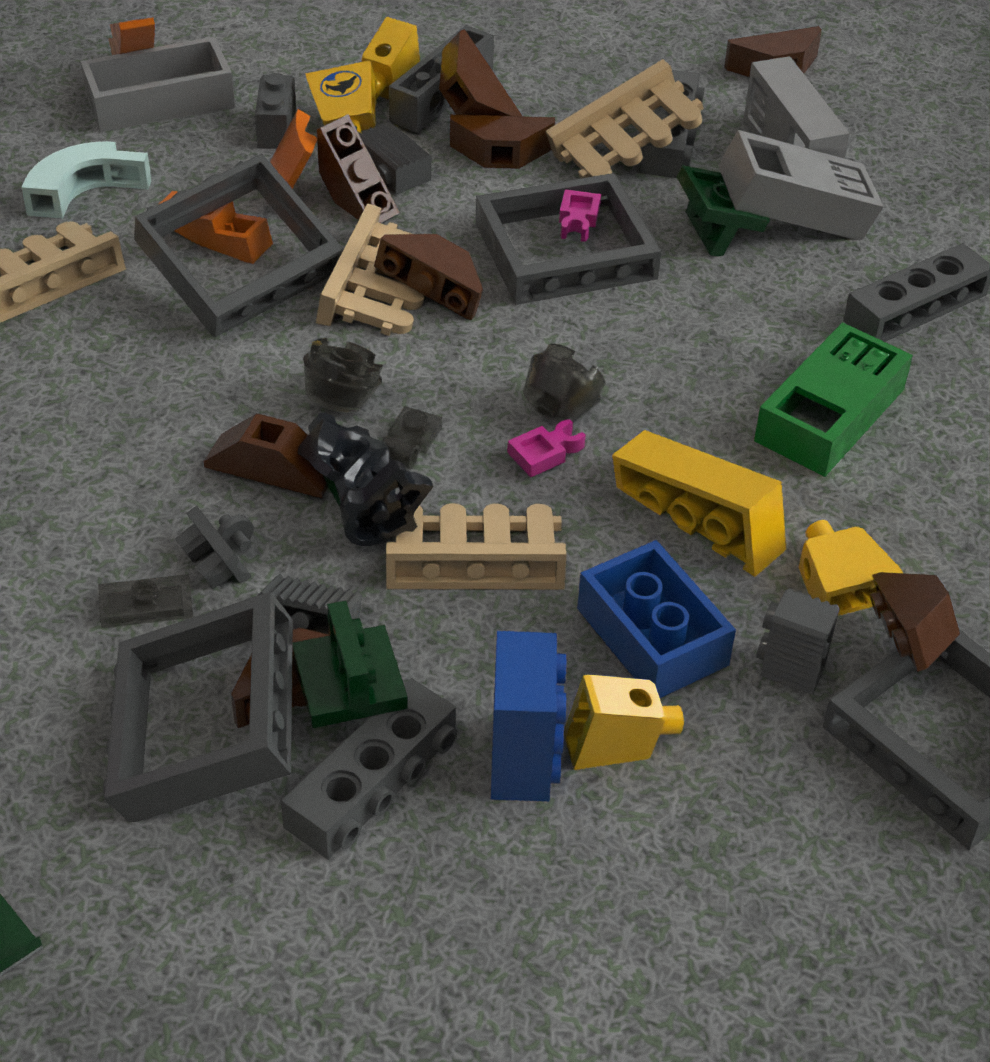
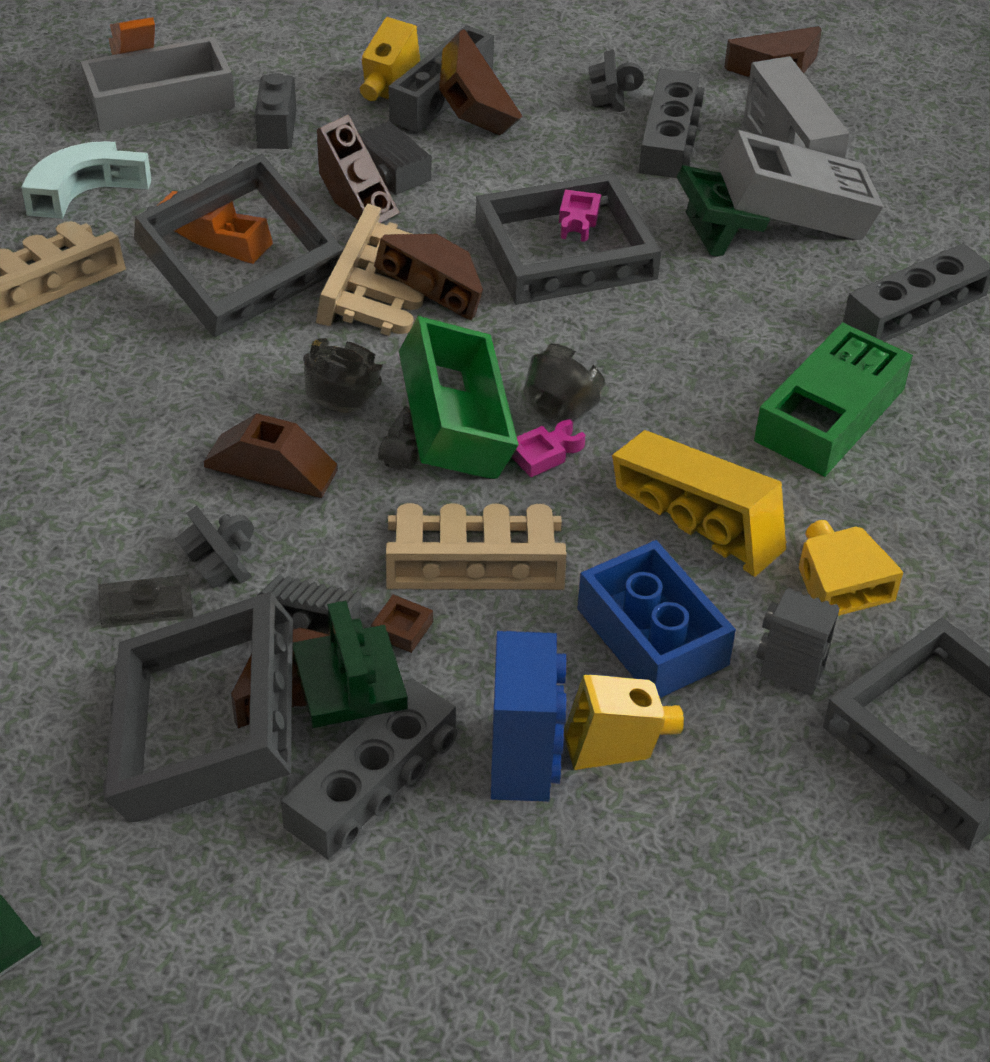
(294, 149): orange slope -> none
(346, 91): yellow torso -> none
(364, 481): black hips -> none
(404, 622): none -> reddish brown plate
(451, 426): none -> green piece
(500, 139): reddish brown slope -> none
(610, 83): none -> dark grey hips
(611, 113): tan fence -> none
(916, 615): reddish brown slope -> none

